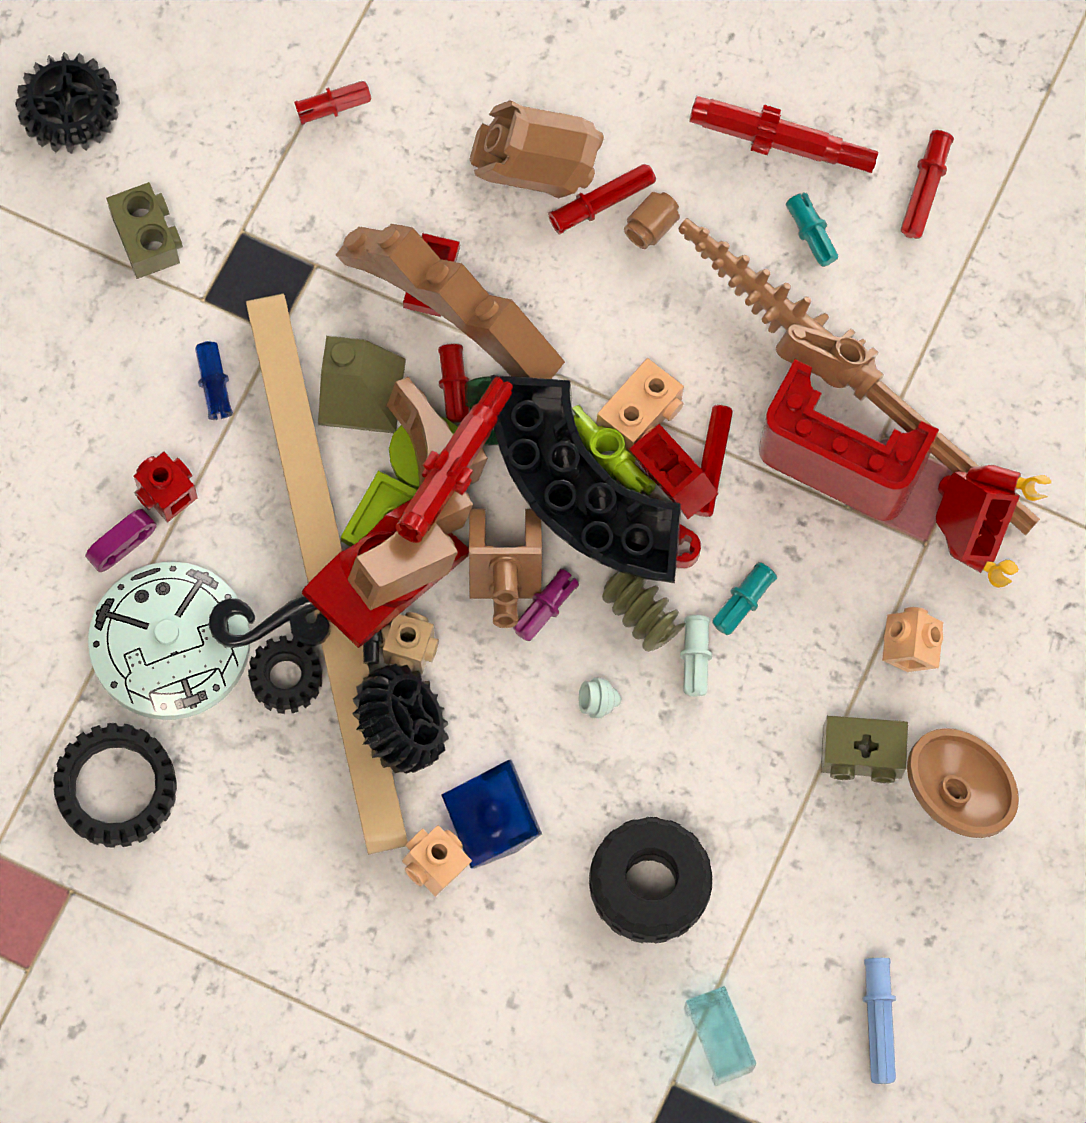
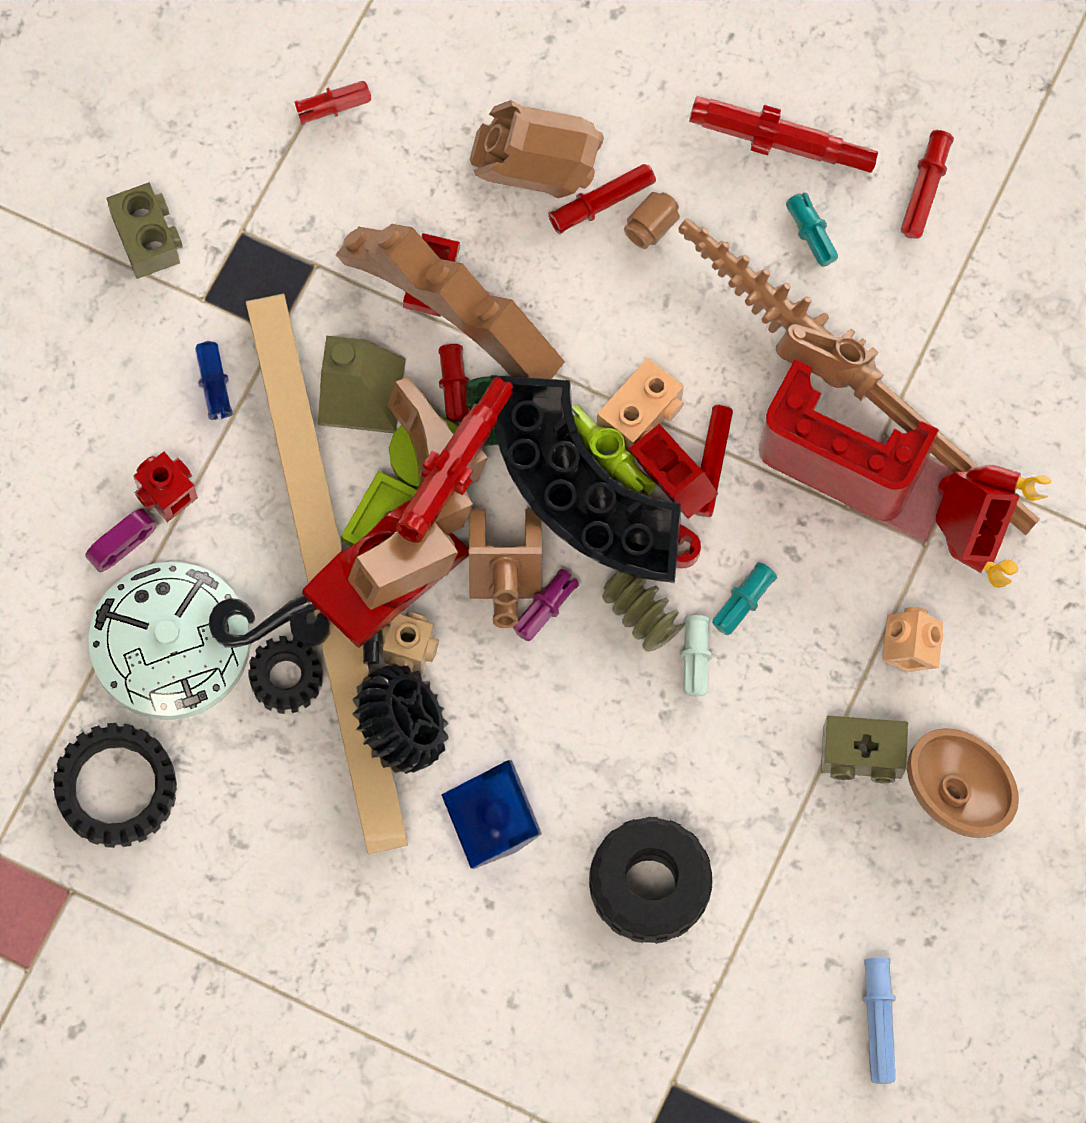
(39, 100): black gear -> none
(435, 859): light nougat brick -> none
(598, 698): light aqua plate -> none
(720, 1035): clear light blue panel -> none

